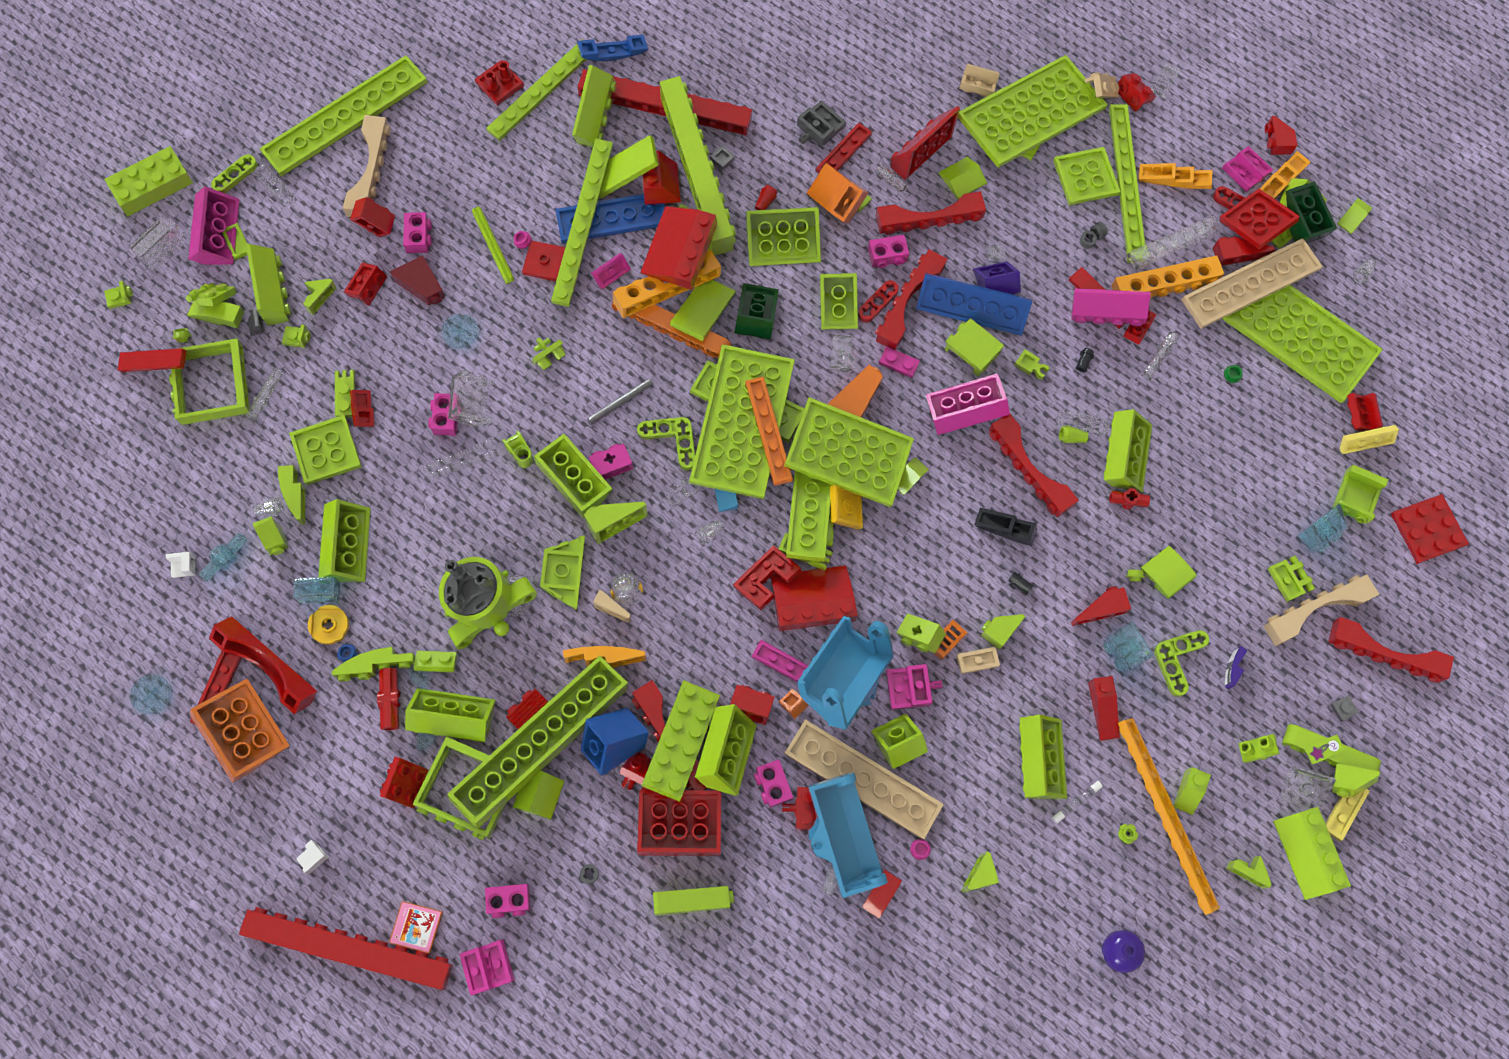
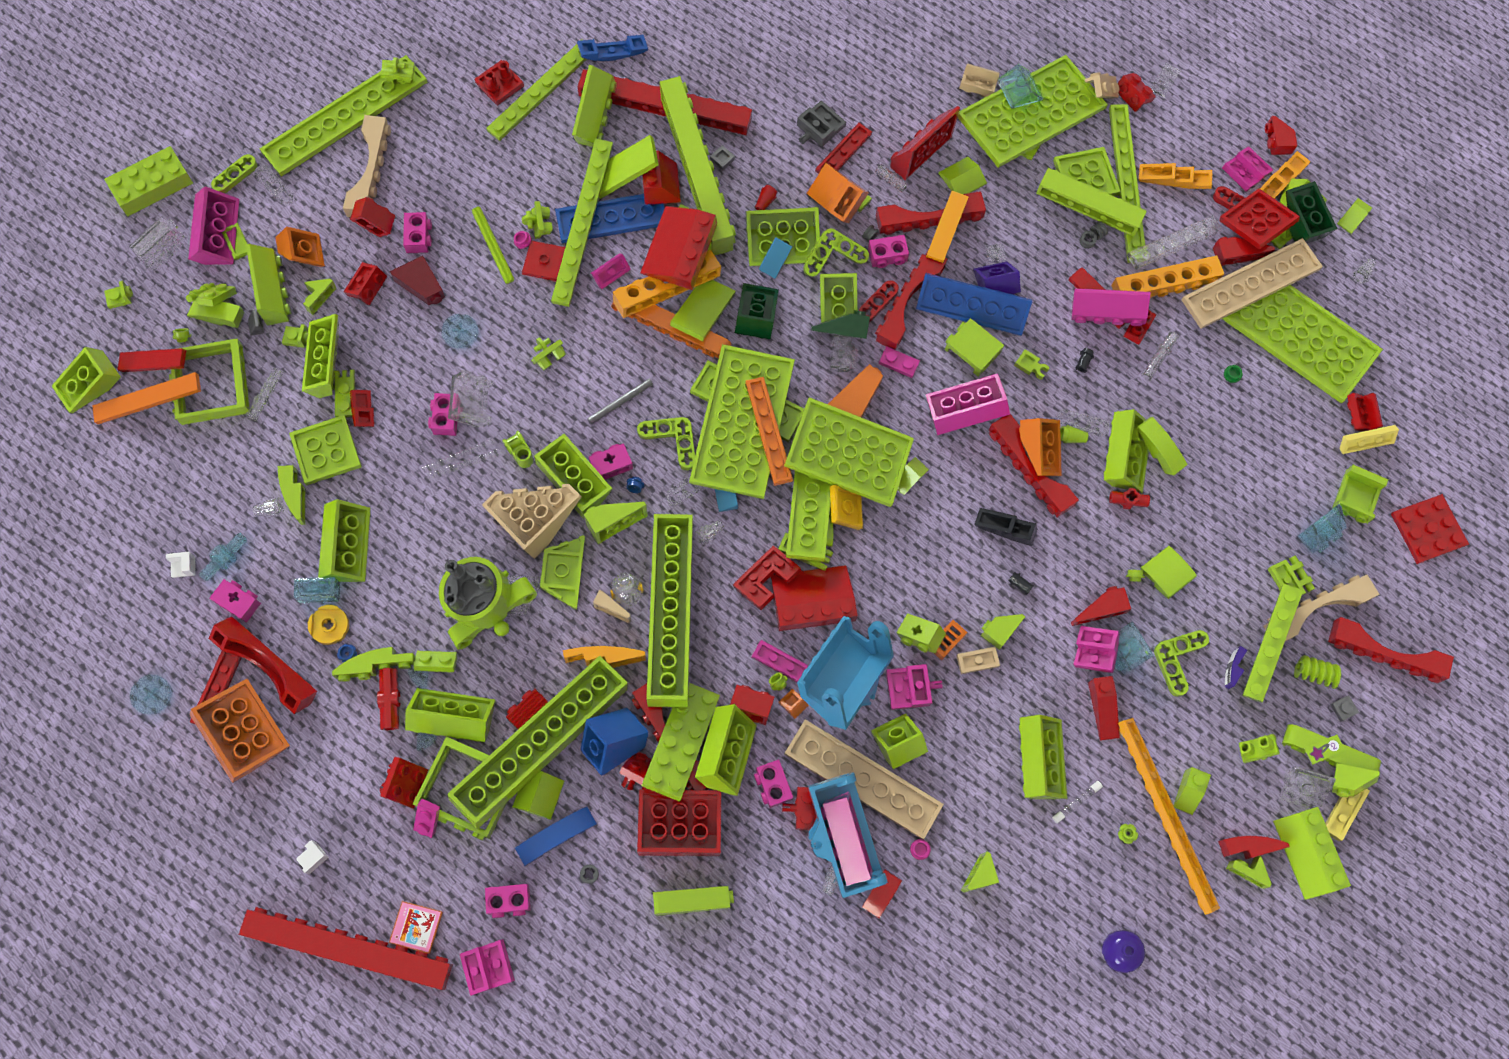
(85, 379): none -> lime slope
(146, 398): none -> orange tile
(225, 595): none -> dark pink brick
(271, 535): lime slope -> none
(300, 246): none -> orange slope
(321, 356): none -> lime slope
(397, 69): none -> lime hips
(426, 818): none -> dark pink plate
(534, 515): none -> tan slope
(535, 218): none -> lime hips
(555, 835): none -> blue slope
(635, 482): none -> blue plate
(670, 611): none -> lime brick
(775, 258): none -> dark azure slope
(778, 681): none -> lime plate
(834, 245): none -> lime beam
(847, 839): none -> slope
(848, 325): none -> dark green slope
(870, 233): none -> dark grey bush
(947, 226): none -> light orange slope
(1019, 87): none -> clear light blue slope
(1043, 445): none -> orange slope
(1091, 202): none -> lime brick
(1096, 649): none -> dark pink slope
(1162, 446): none -> lime slope
(1251, 845): none -> red slope
(1272, 643): none -> lime brick
(1318, 669): none -> lime piece

